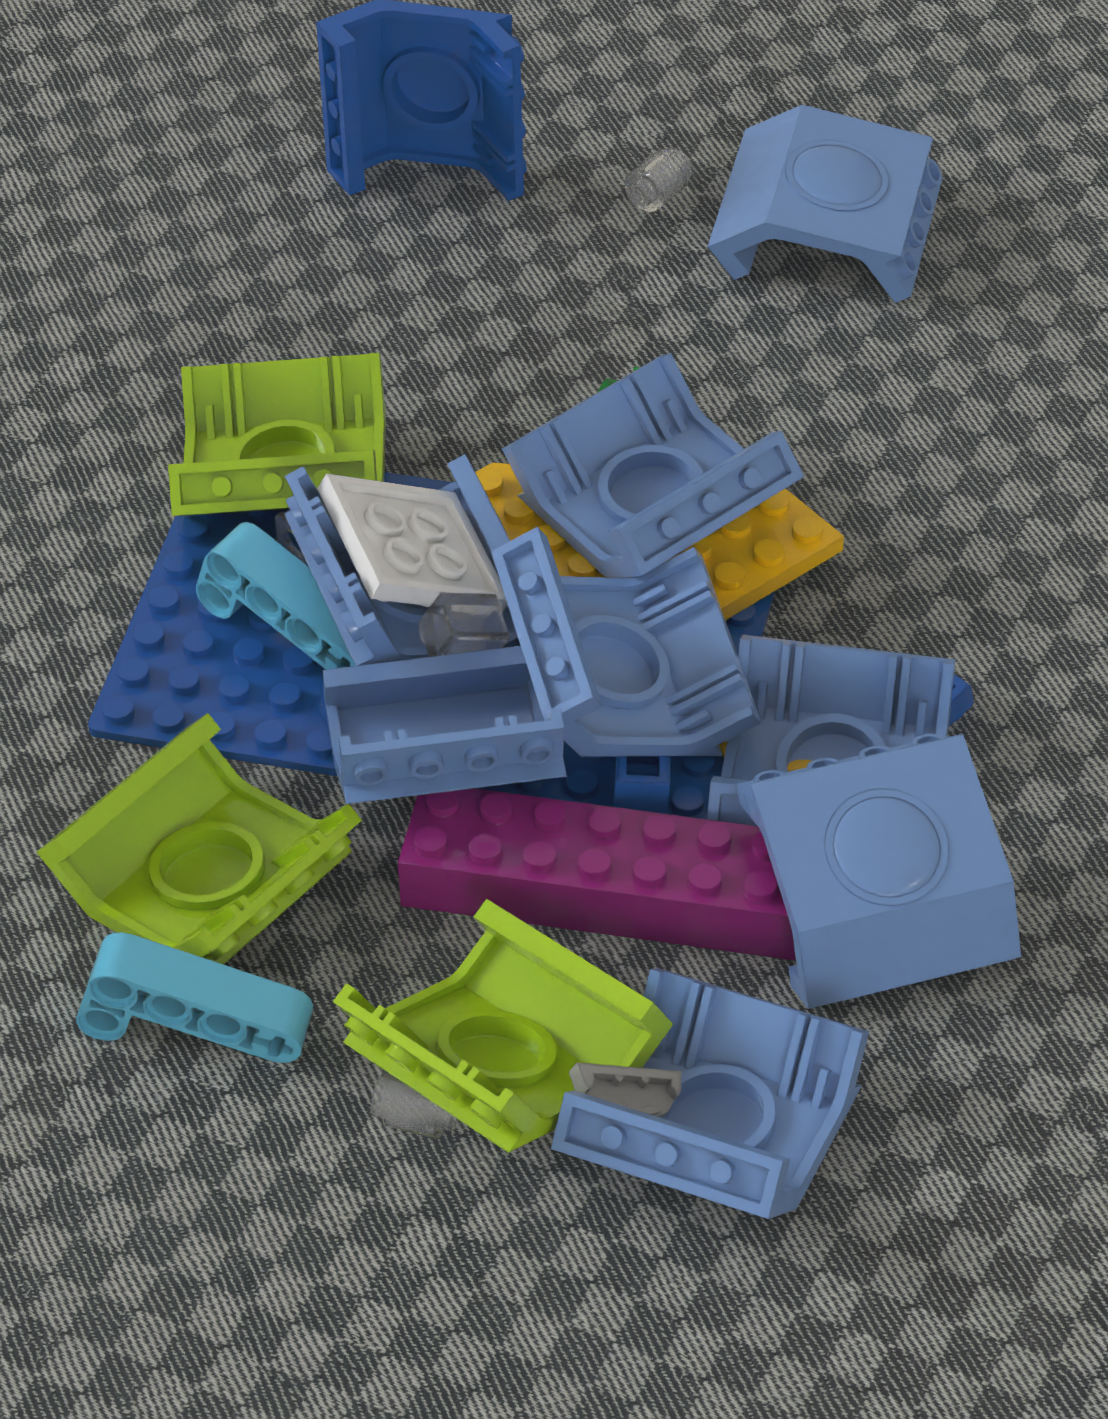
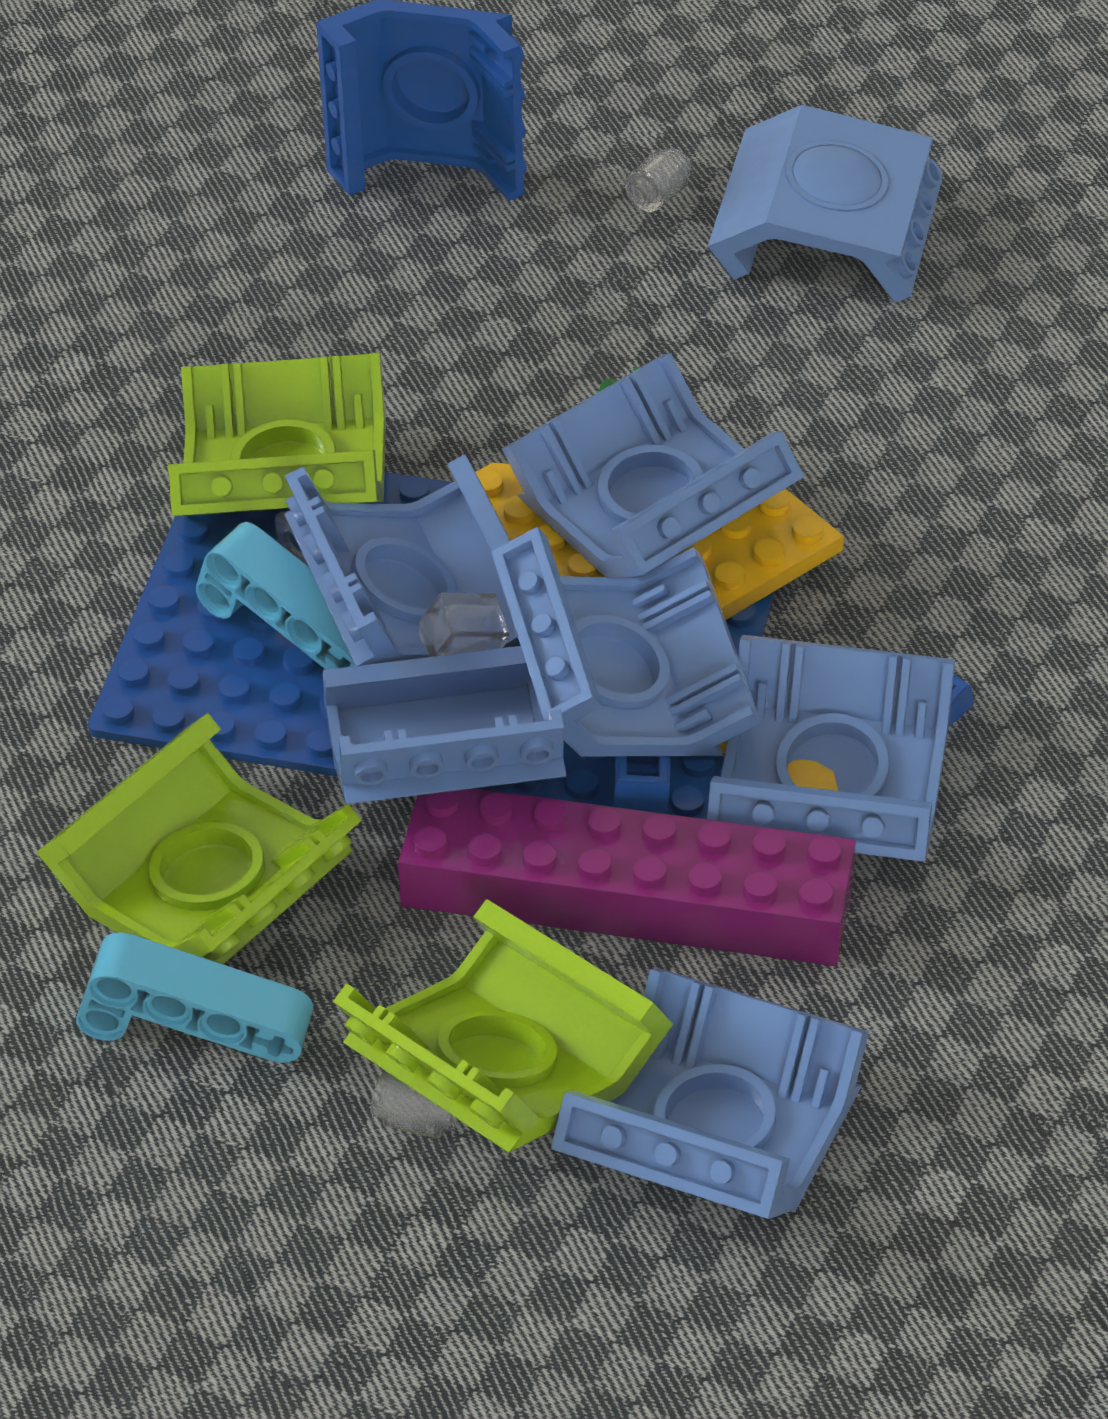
(408, 540): white plate -> none
(632, 1087): light grey plate -> none
(886, 868): medium blue panel -> none

